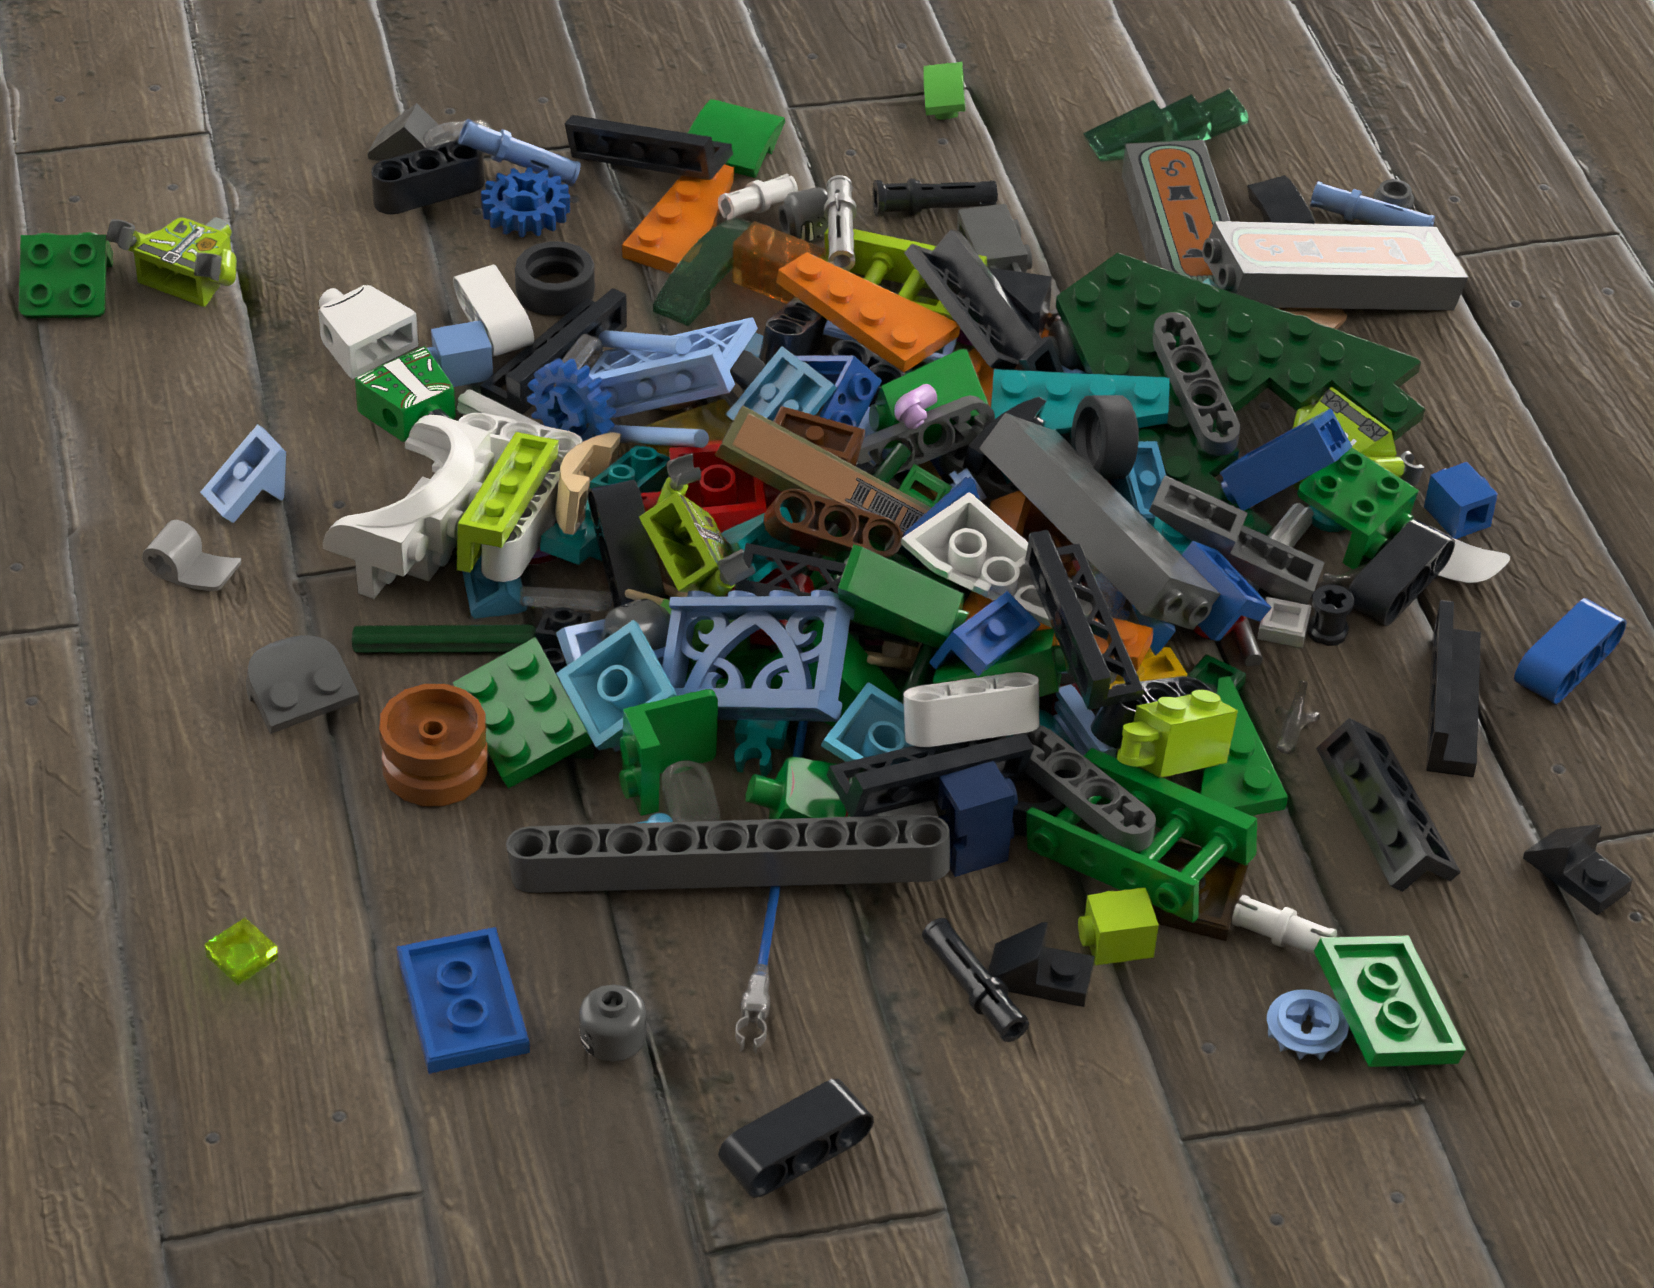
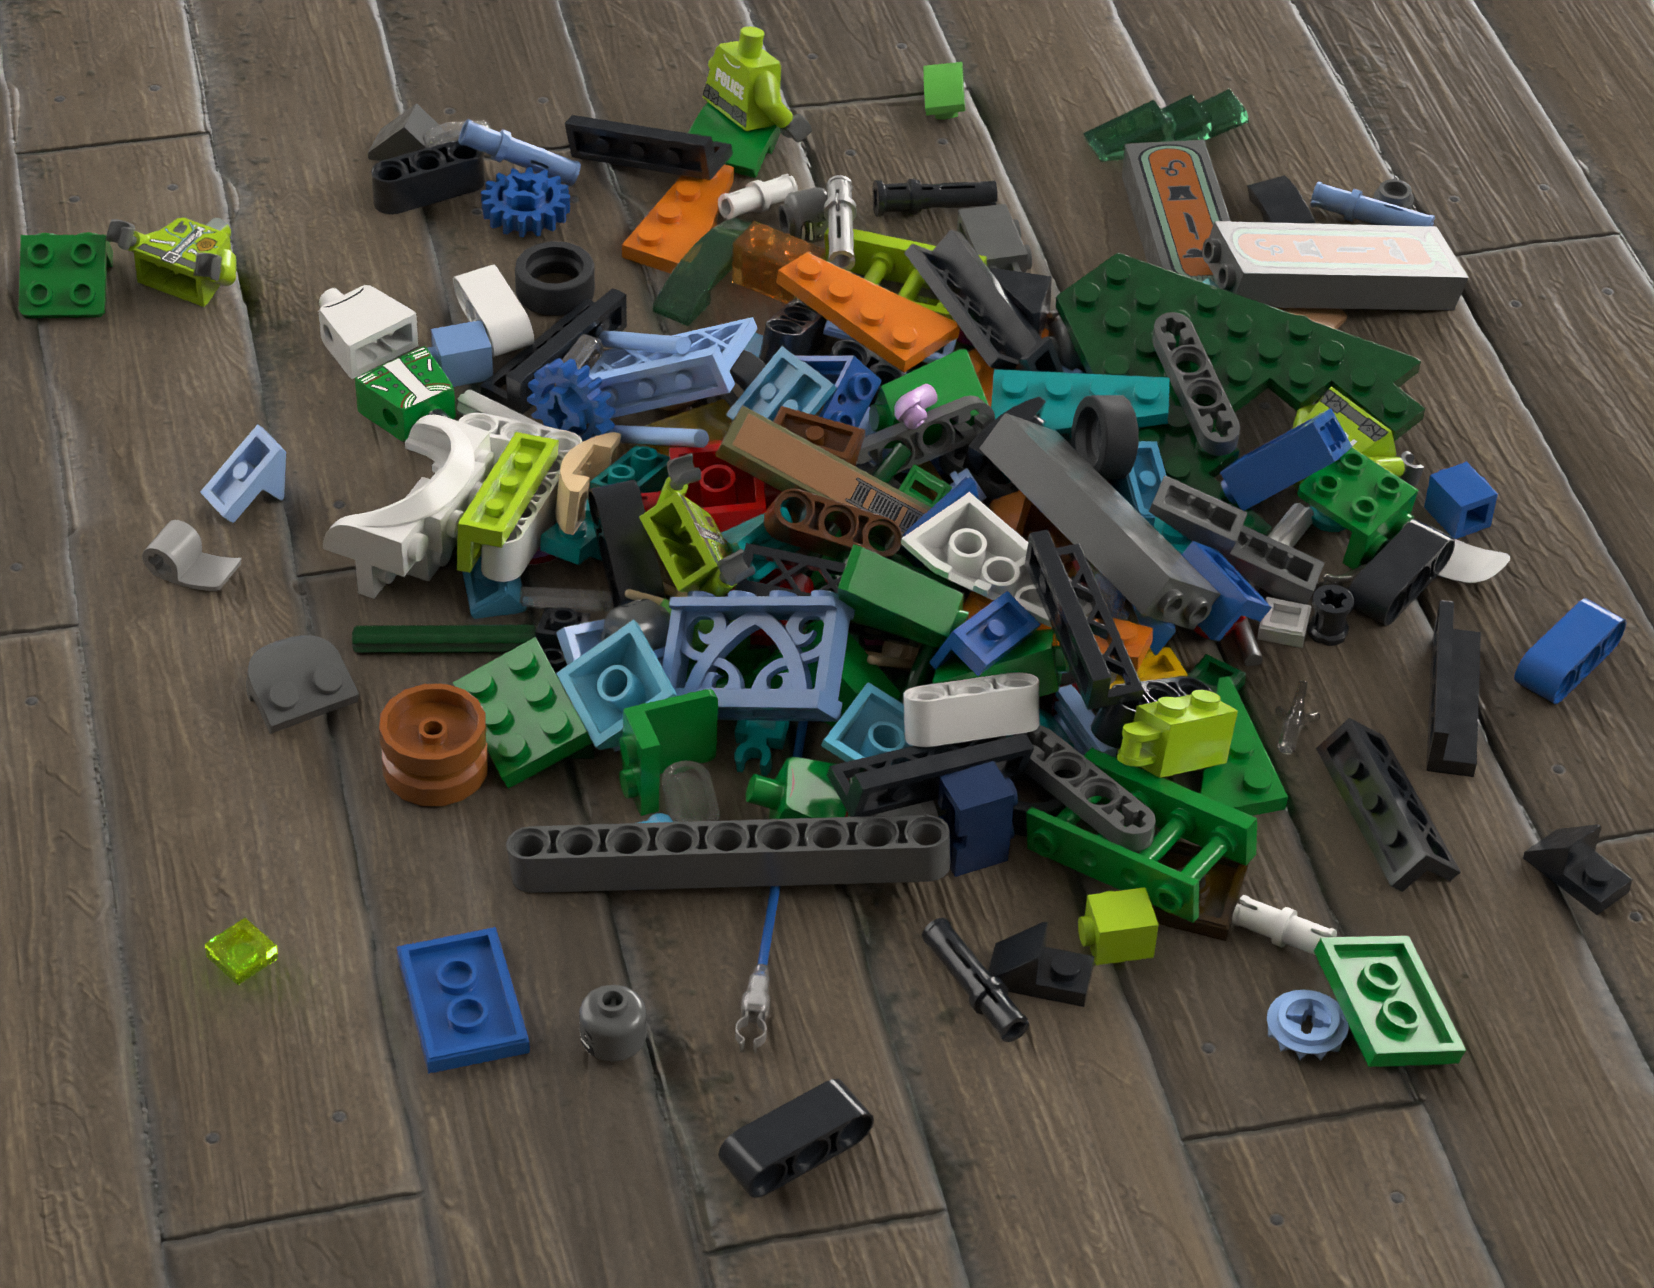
(747, 86): none -> lime torso

